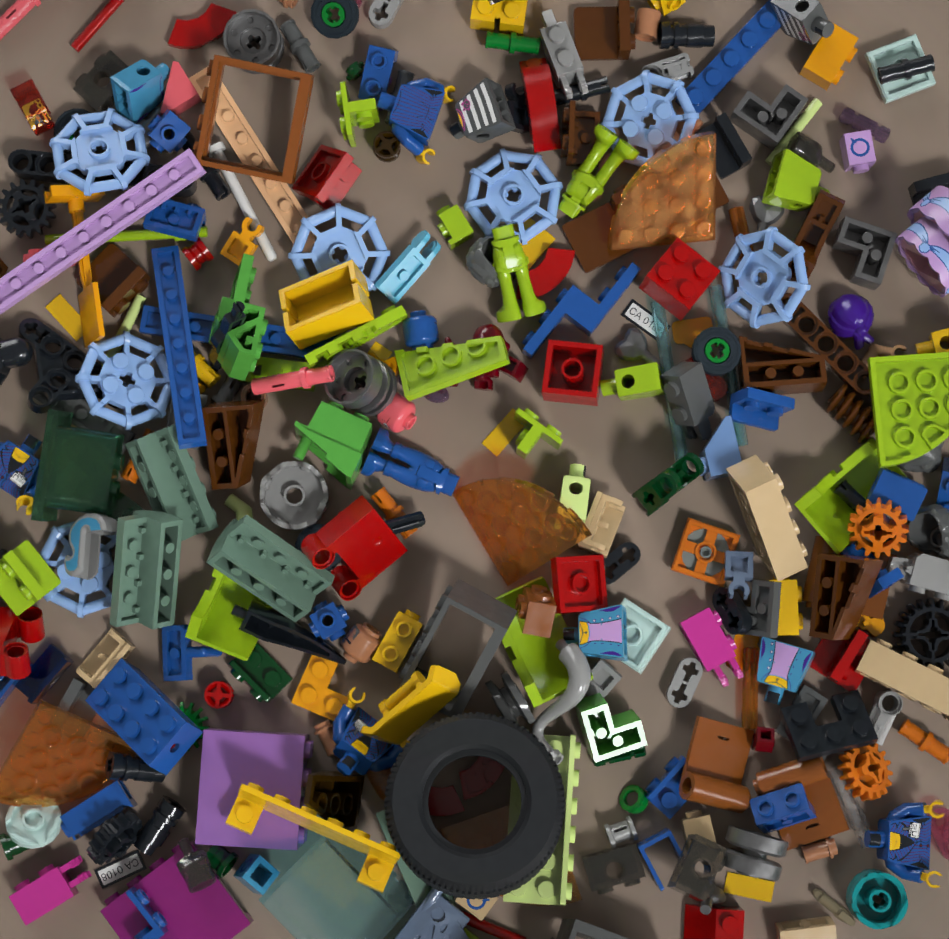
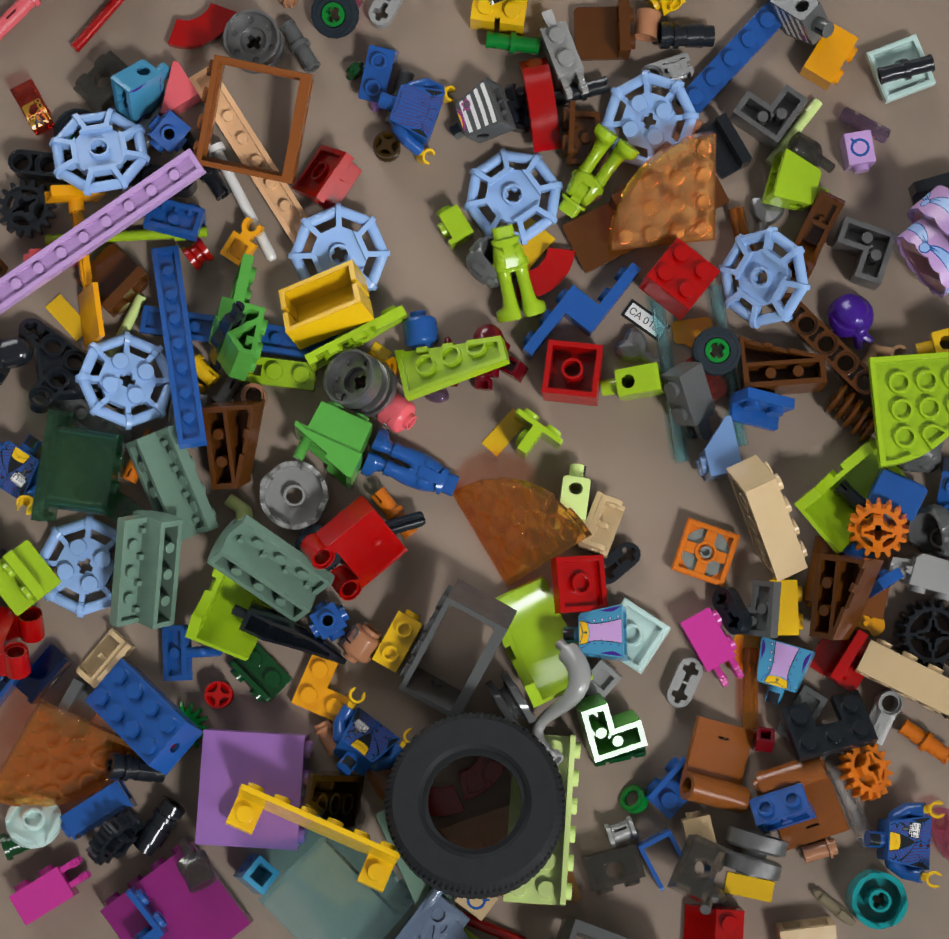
(85, 544): light grey animal -> none
(120, 869): sticker -> none
(221, 860): dark green piece -> none
(303, 378): coral pin -> none
(356, 113): lime bracket -> none
(407, 267): medium azure hinge -> none
(413, 704): yellow piece -> none
(536, 610): dark orange brick -> none
(668, 483): dark green piece -> none
(738, 569): sand blue plate -> none

